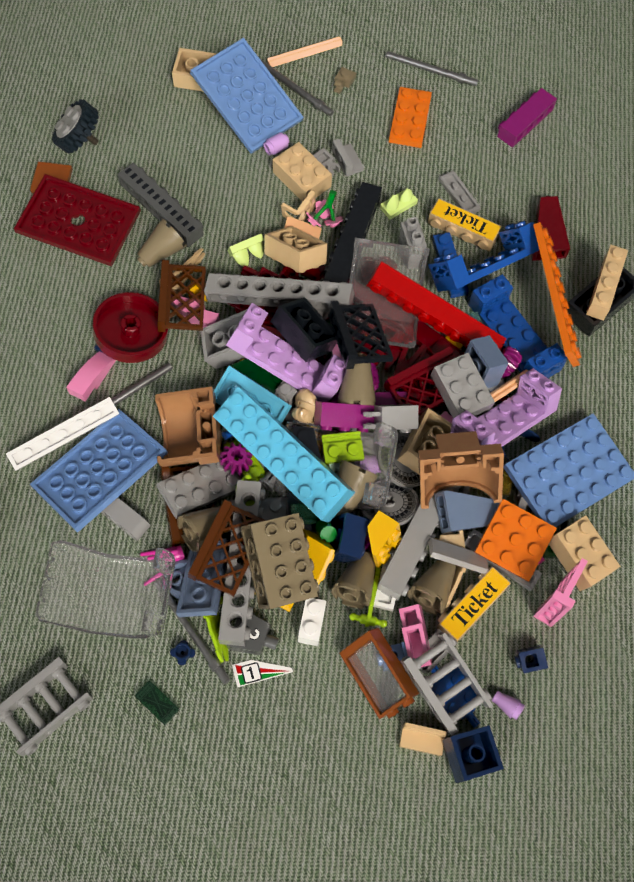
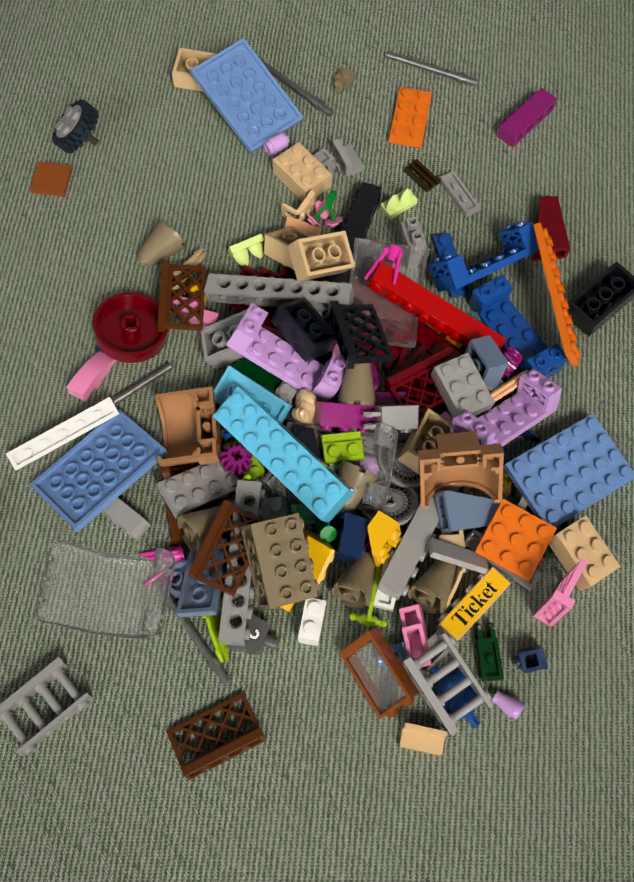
(55, 205): dark red plate -> none
(157, 703): clear green tile -> none
(160, 203): dark grey brick -> none
(176, 652): dark blue plate -> none
(225, 751): none -> reddish brown fence
(255, 671): sticker -> none
(304, 51): light nougat axle -> none
(321, 256): none -> tan brick
(394, 255): none -> dark pink plant
(424, 174): none -> dark brown tile
(464, 224): brick -> none
(472, 754): dark blue brick -> none
(489, 654): none -> dark green hinge
(607, 282): tan brick -> none

